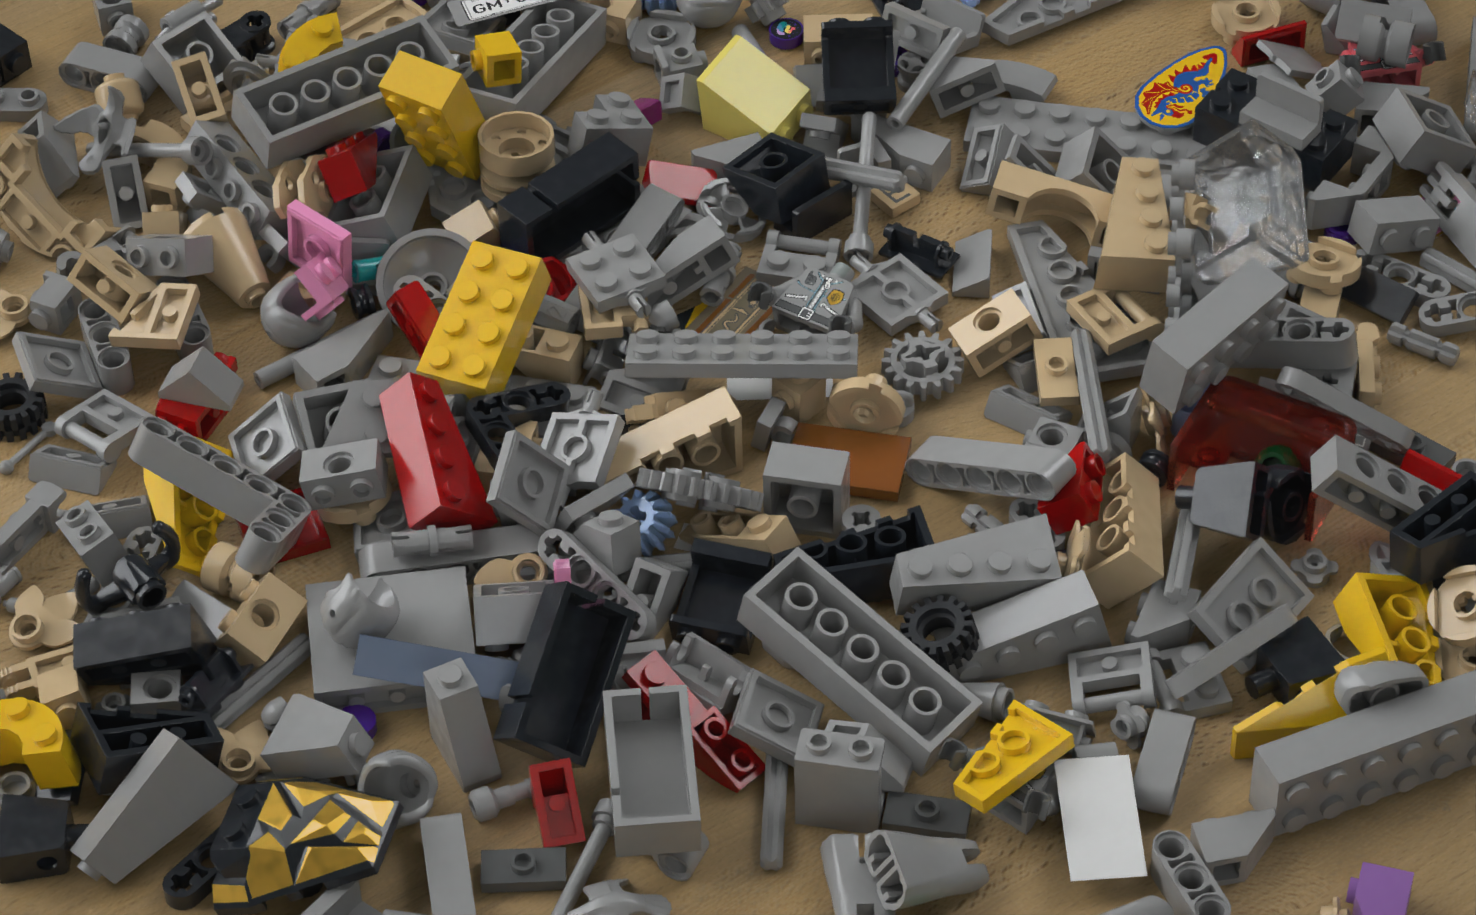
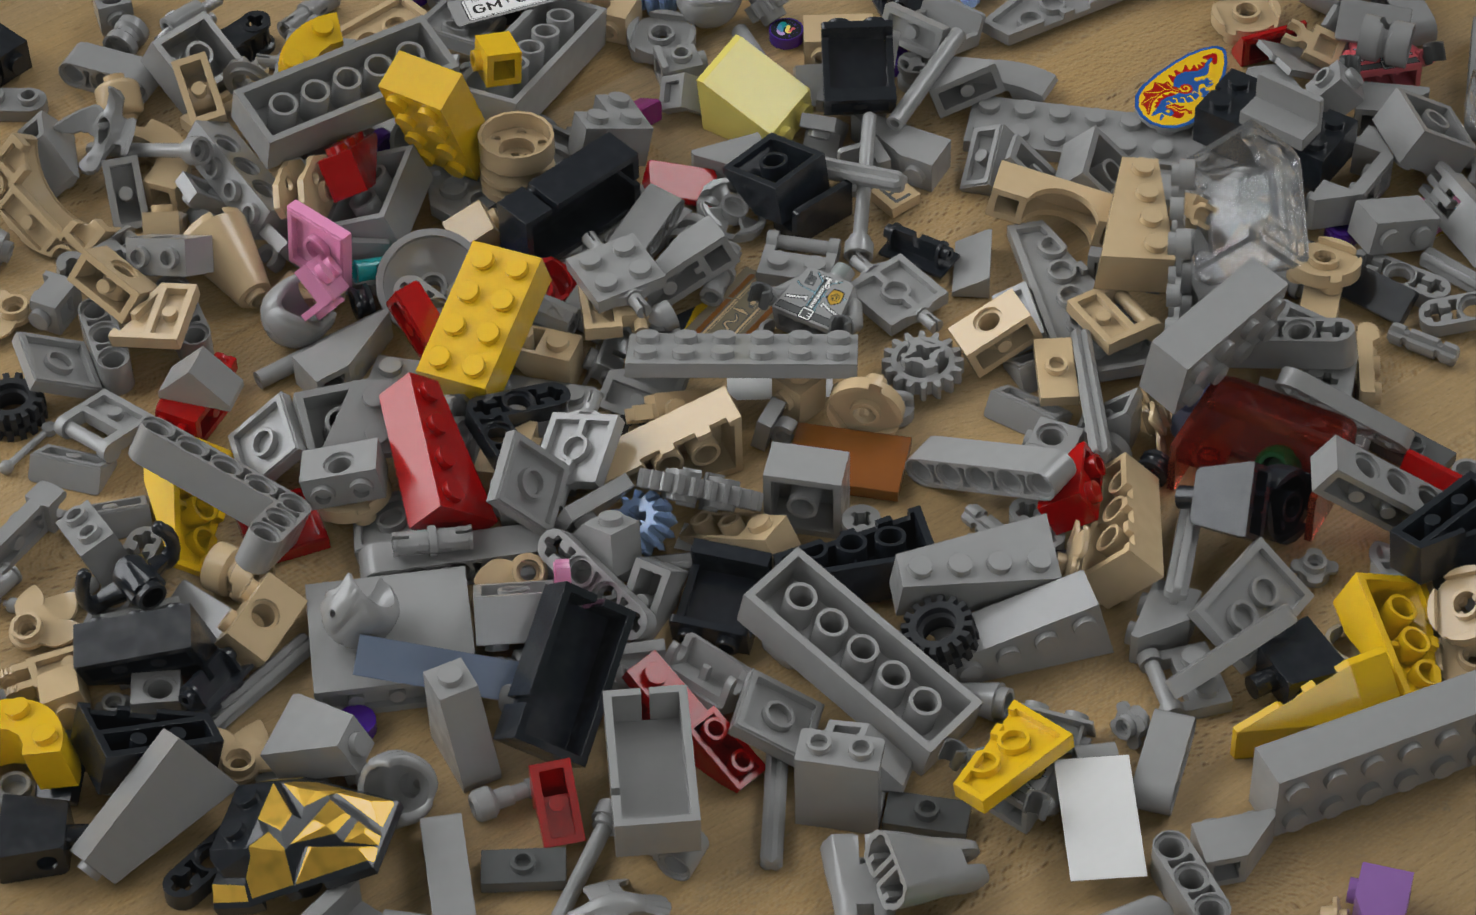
(272, 712): light grey hinge -> none
(1112, 669): light grey plate -> none
(1318, 45): none -> tan plate
(1375, 683): light grey piece -> none

